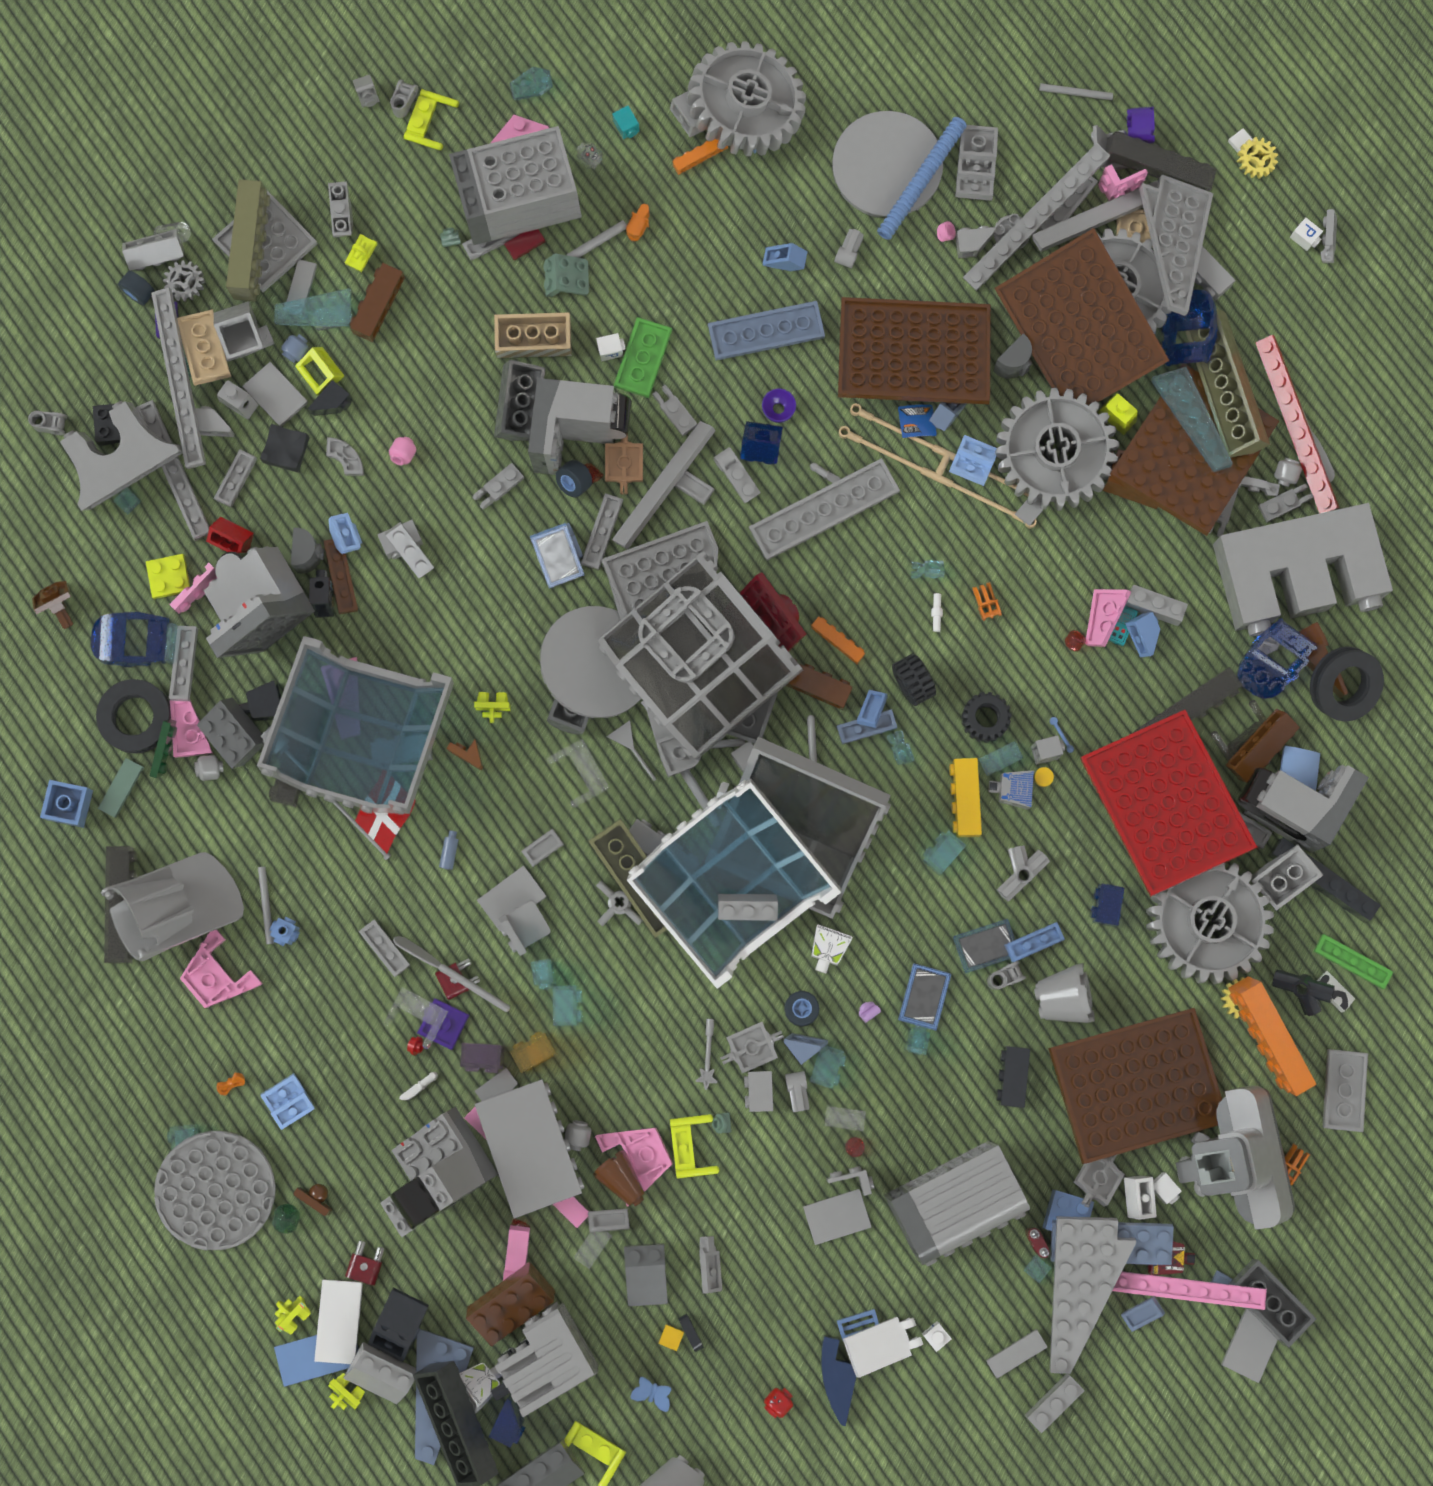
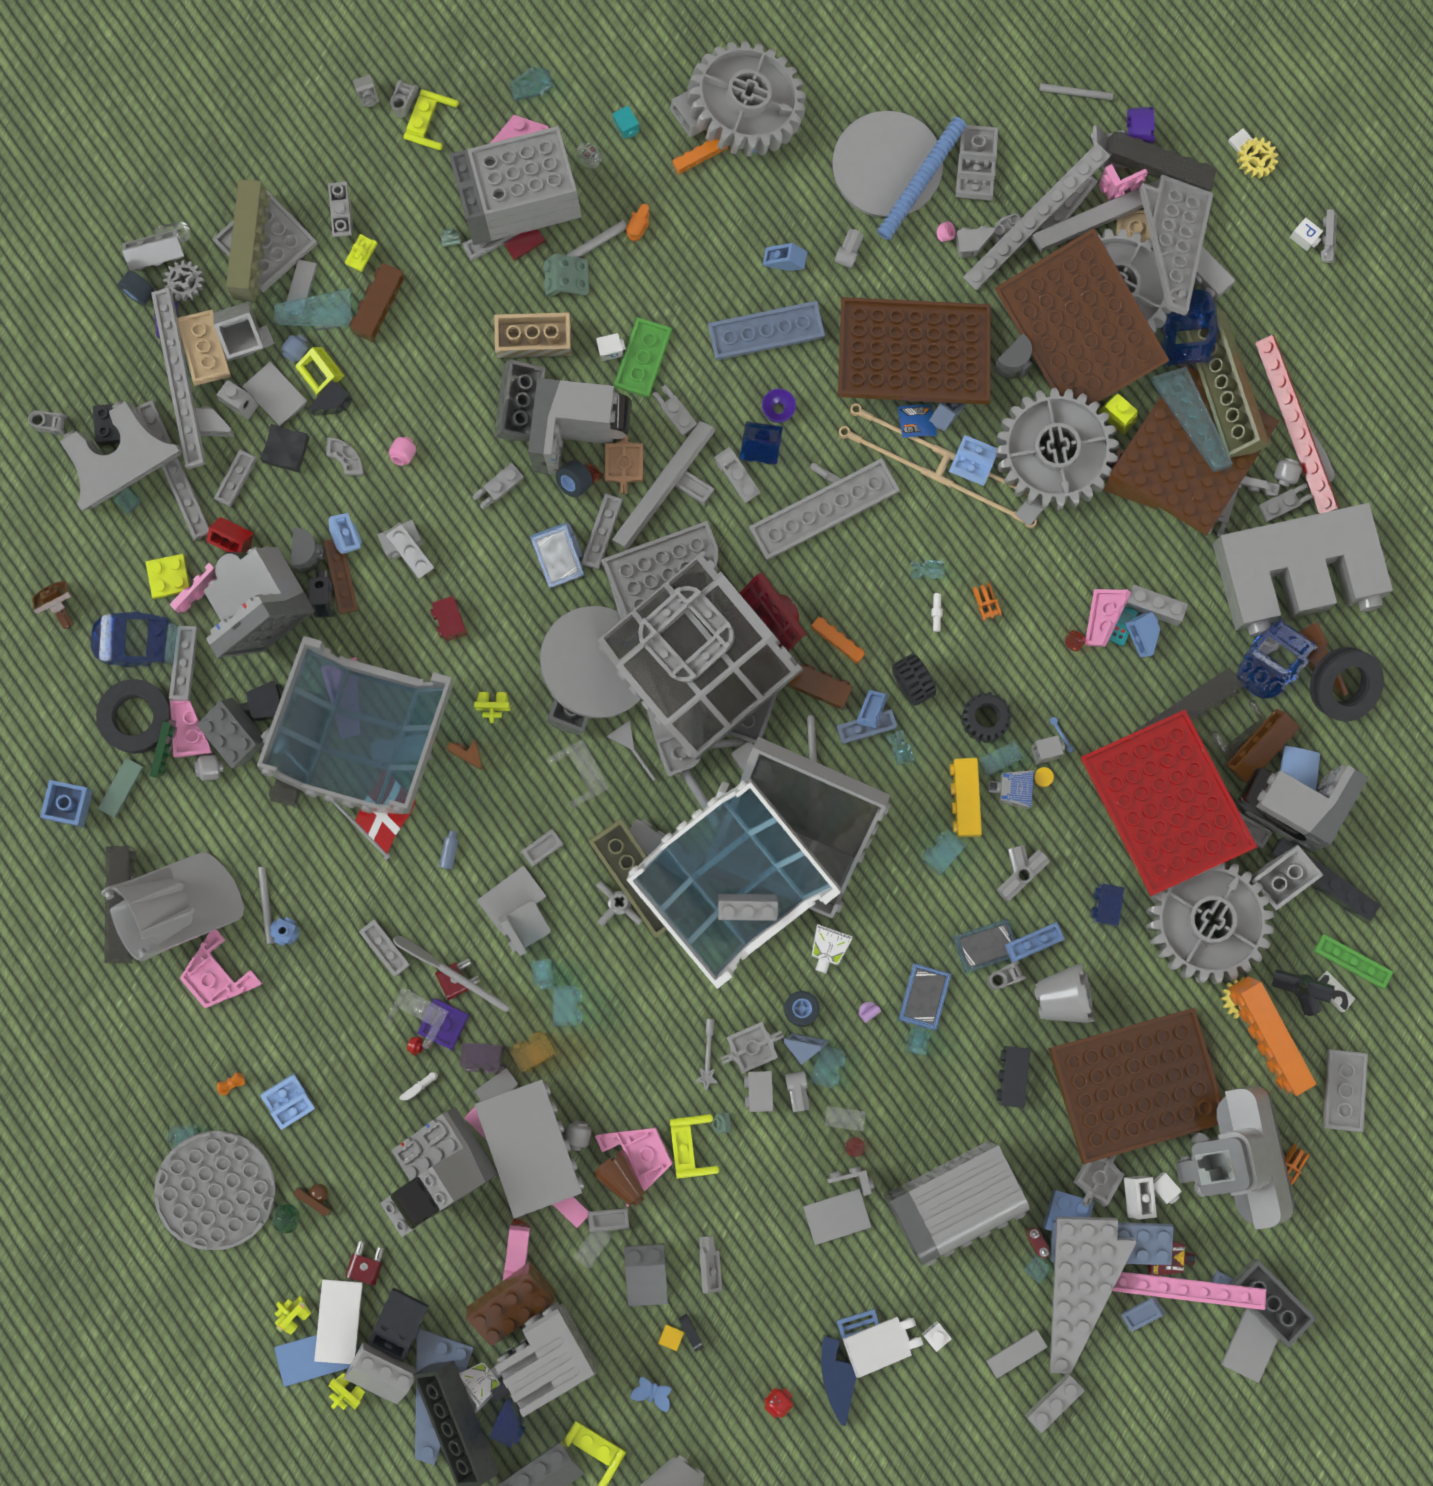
(449, 619): none -> dark red brick

